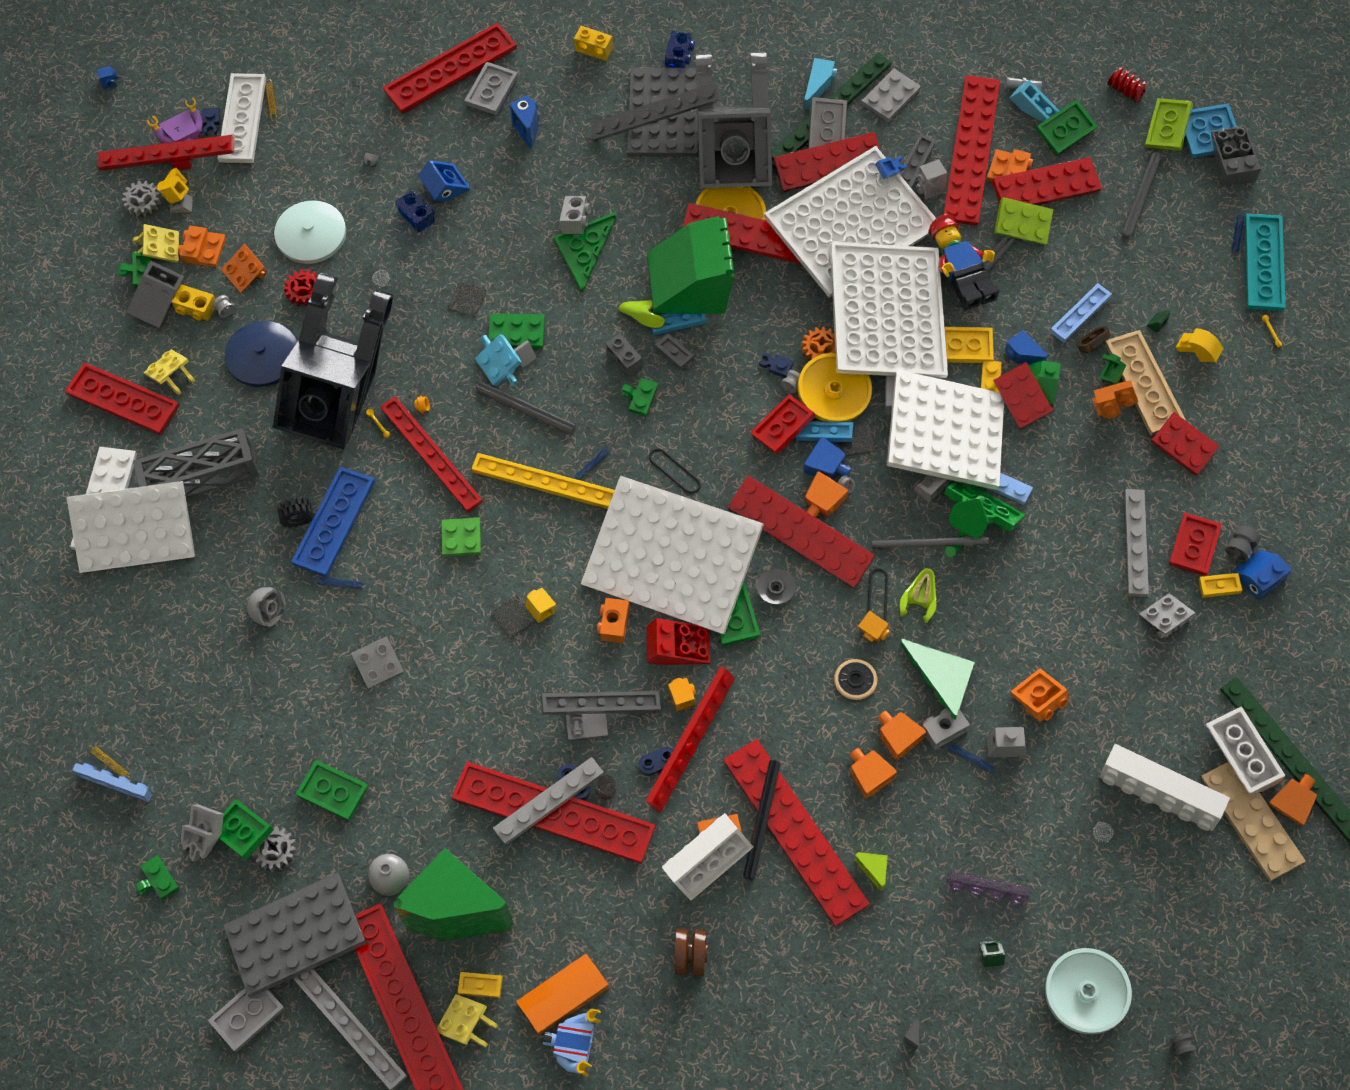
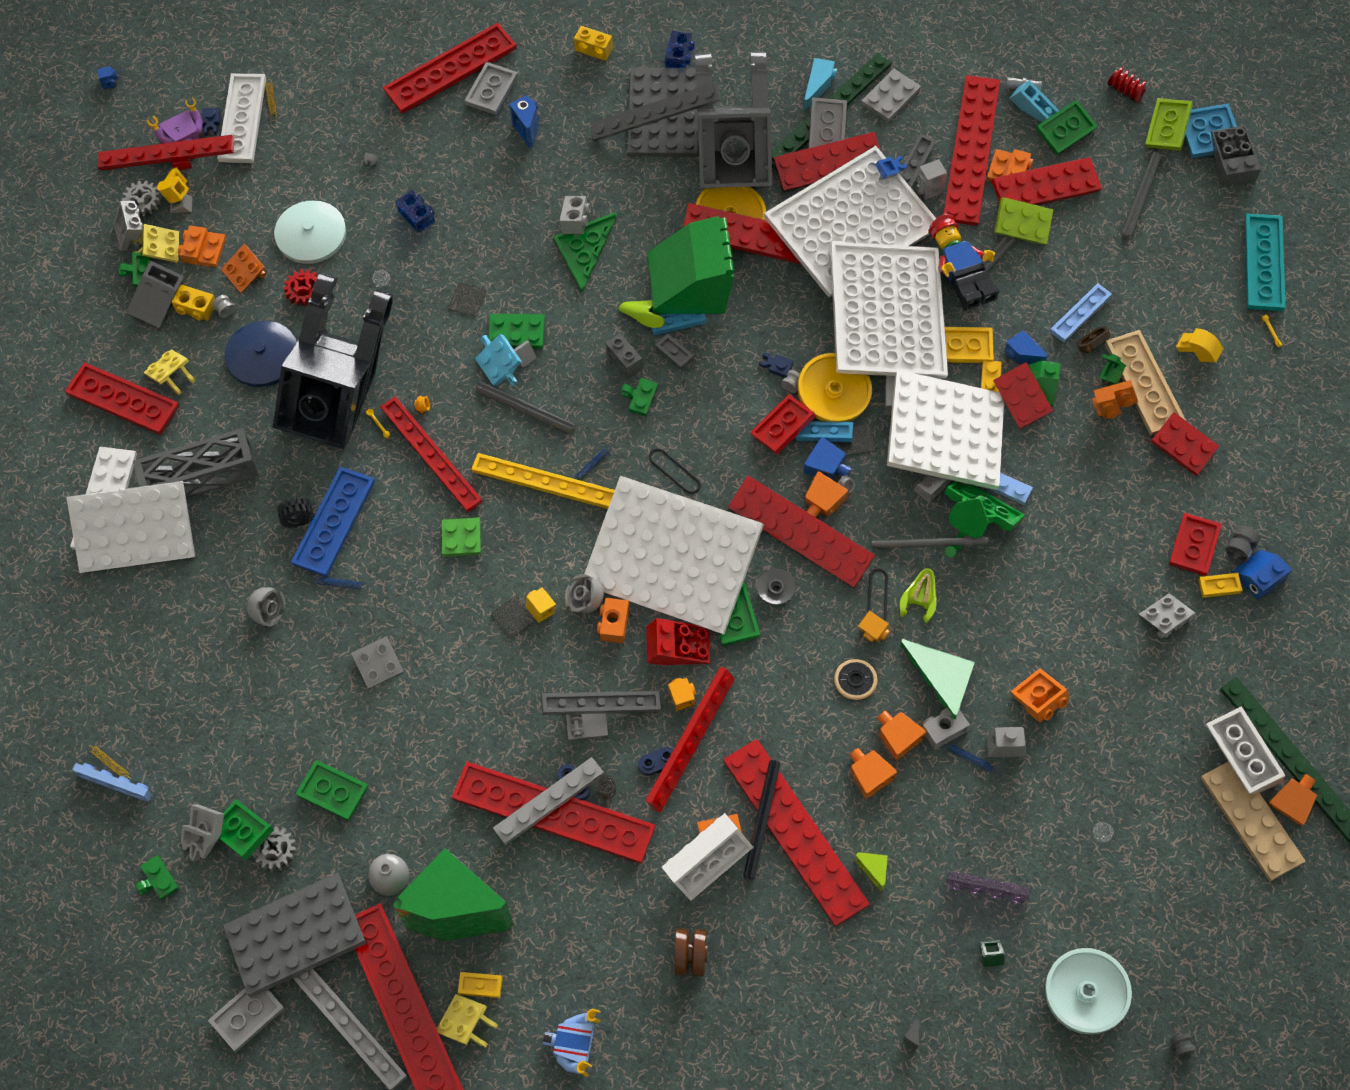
(127, 224): none -> light grey plate
(442, 180): blue slope -> none
(562, 994): orange slope -> none
(584, 594): none -> light grey cylinder
(813, 340): orange gear -> none
(1136, 543): light grey plate -> none
(1159, 320): dark green slope -> none
(1164, 788): white brick -> none
(1235, 234): blue piece -> none

